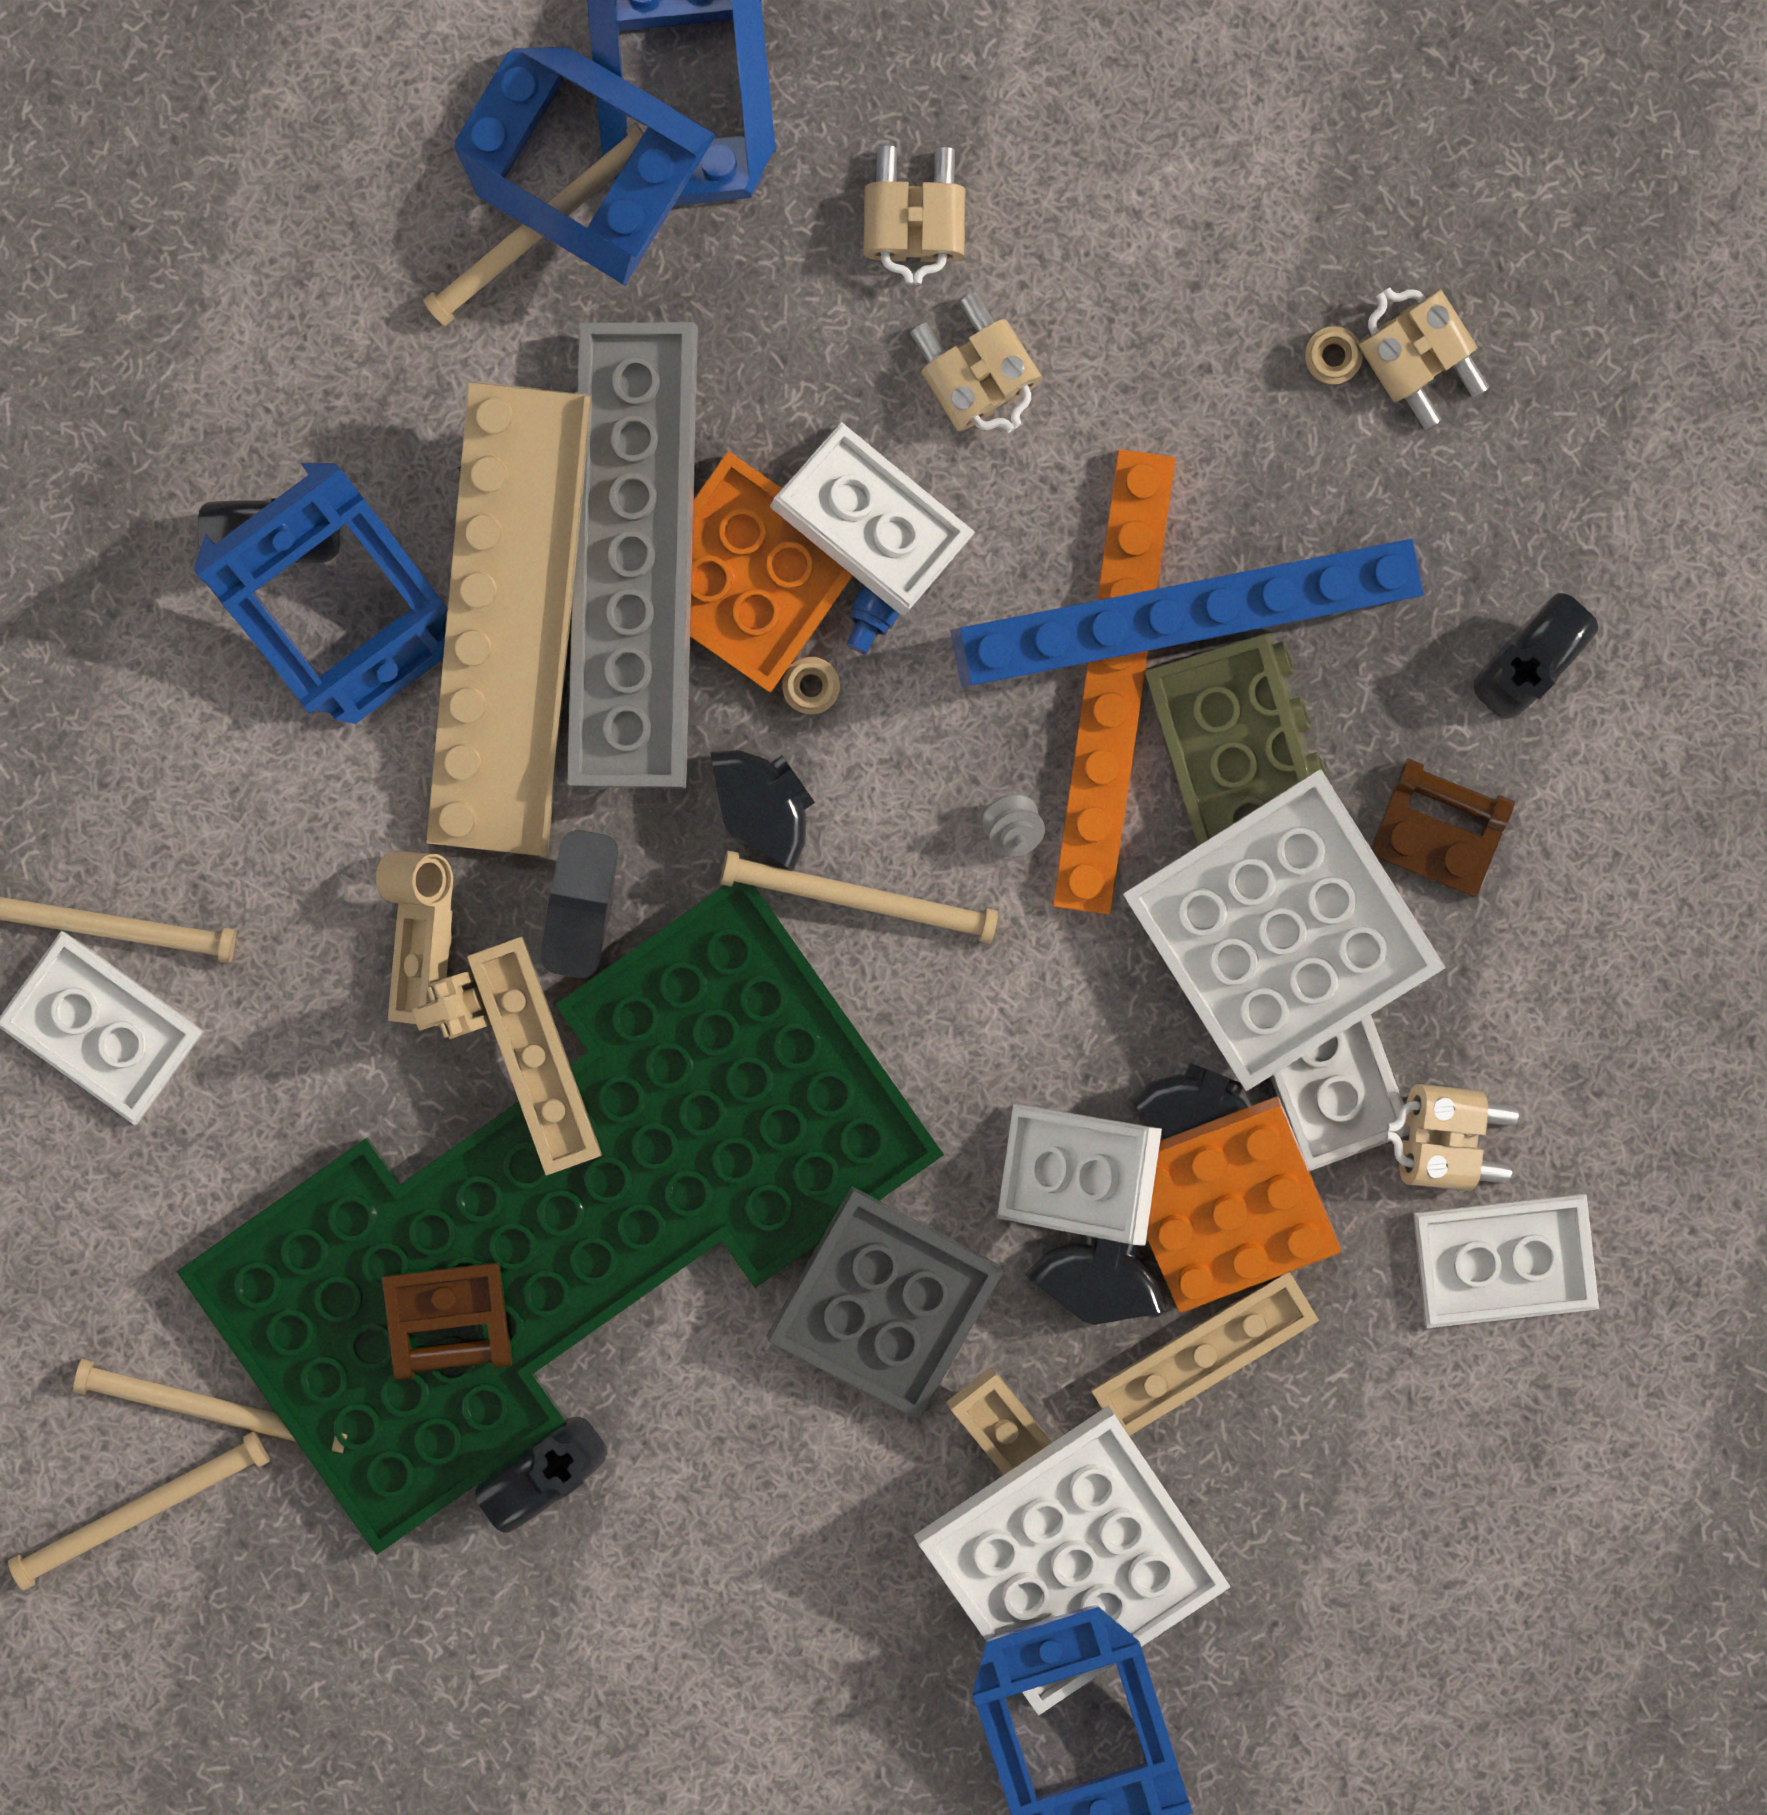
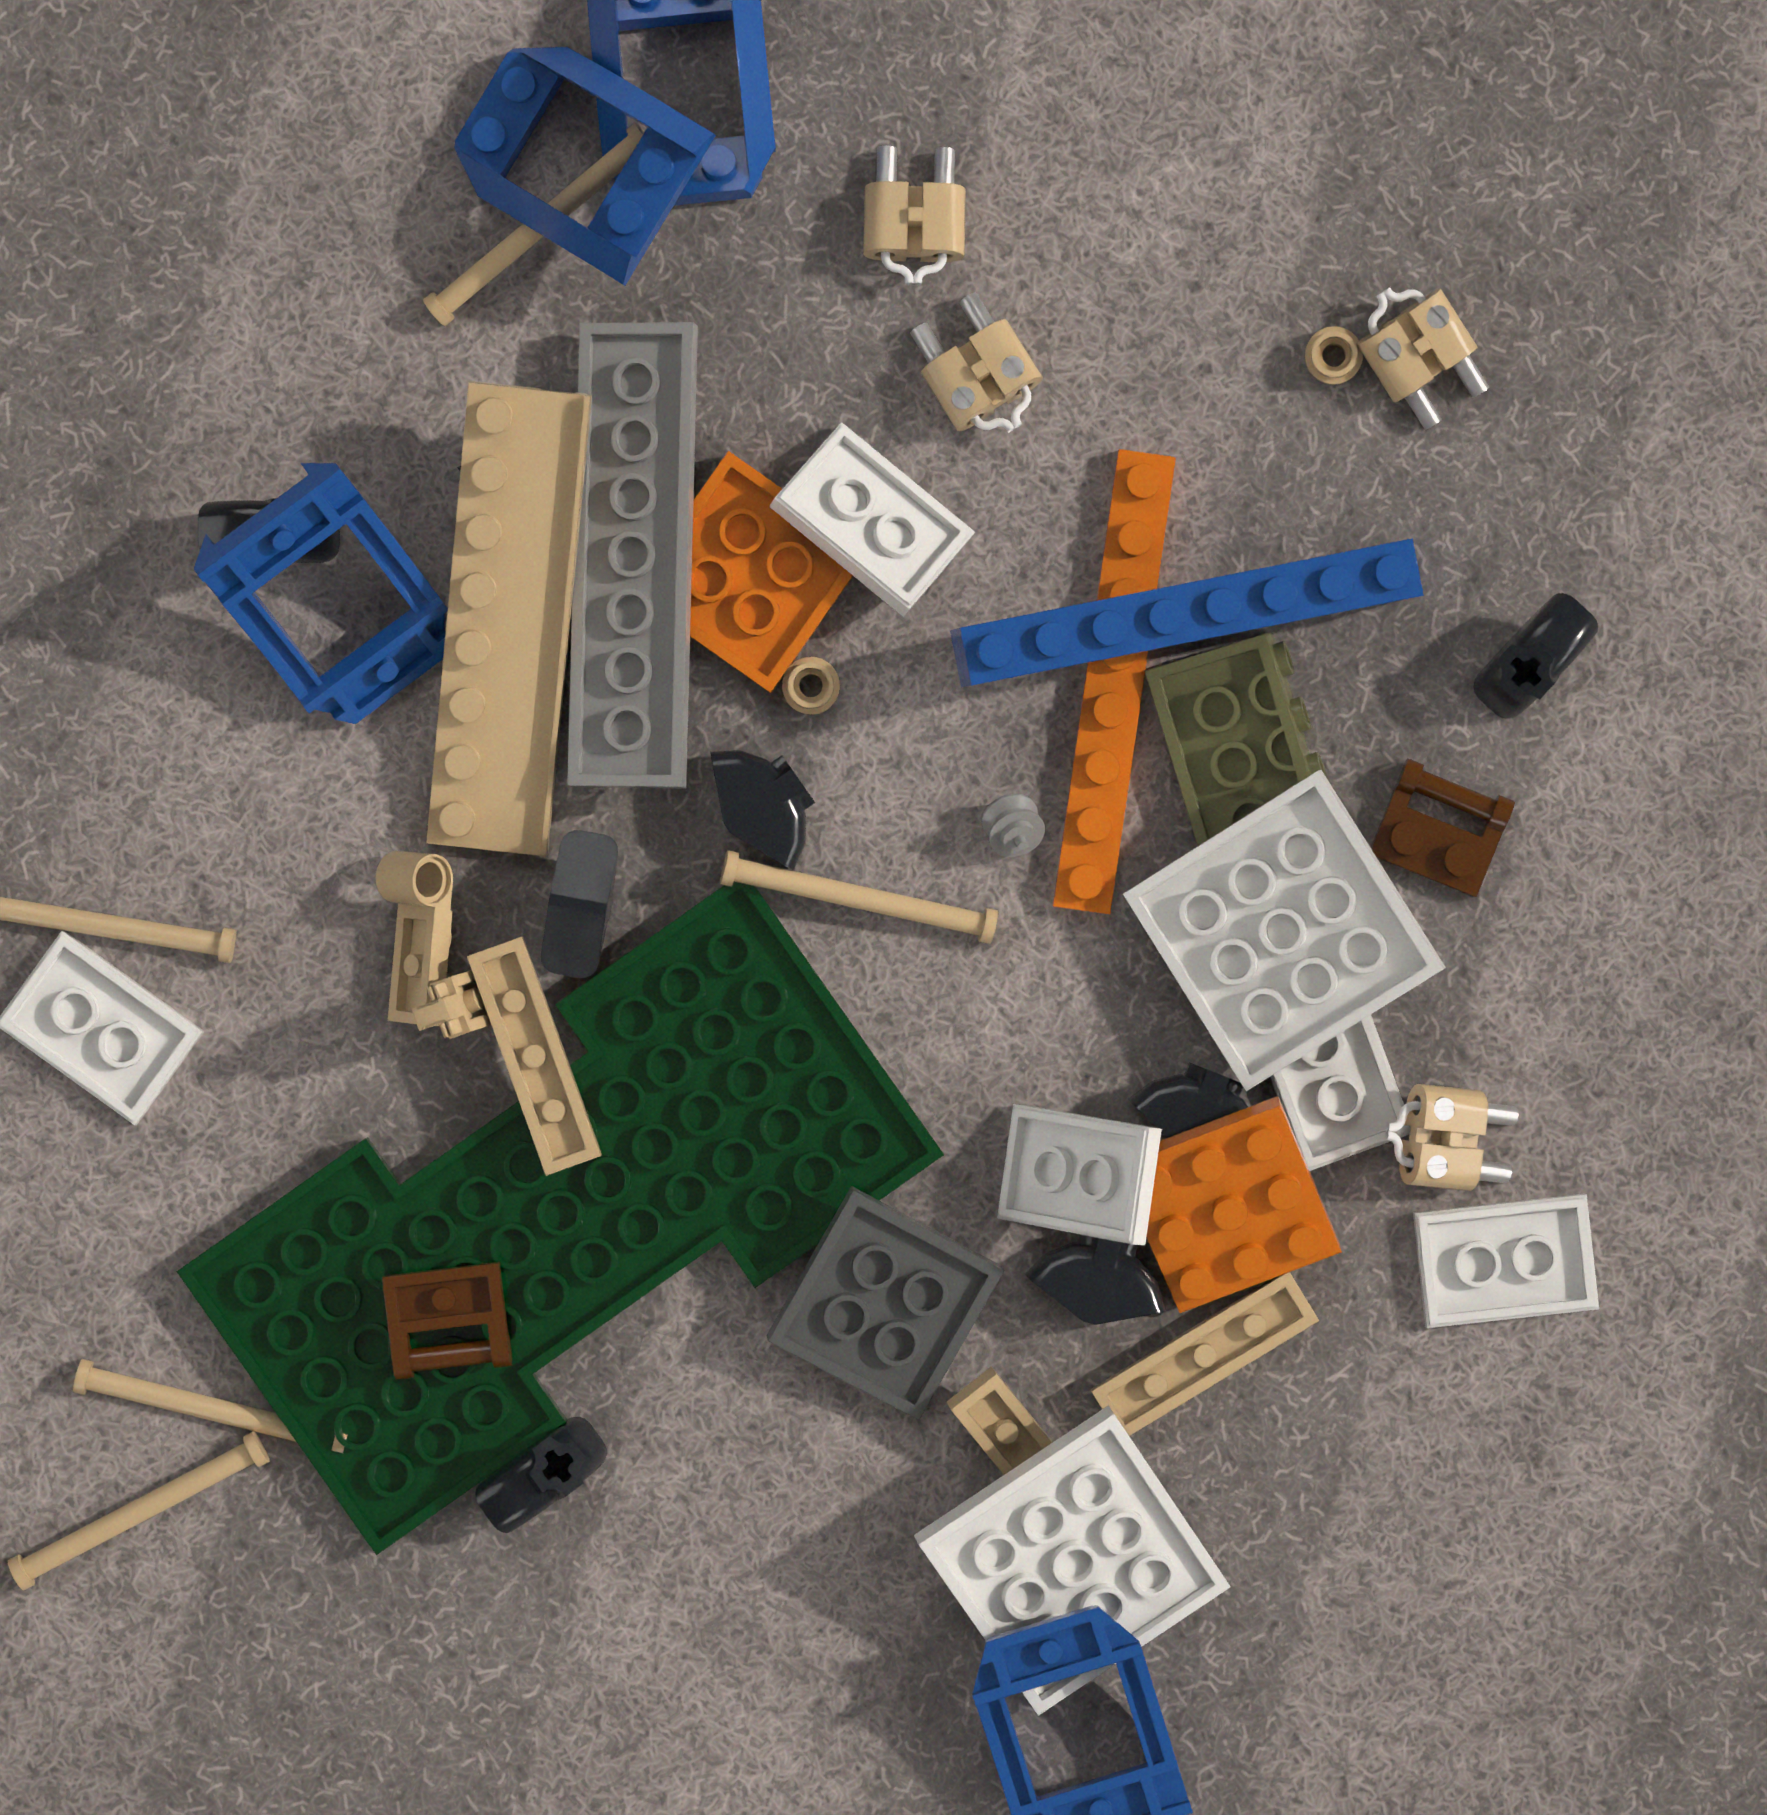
(871, 618): blue cylinder -> none

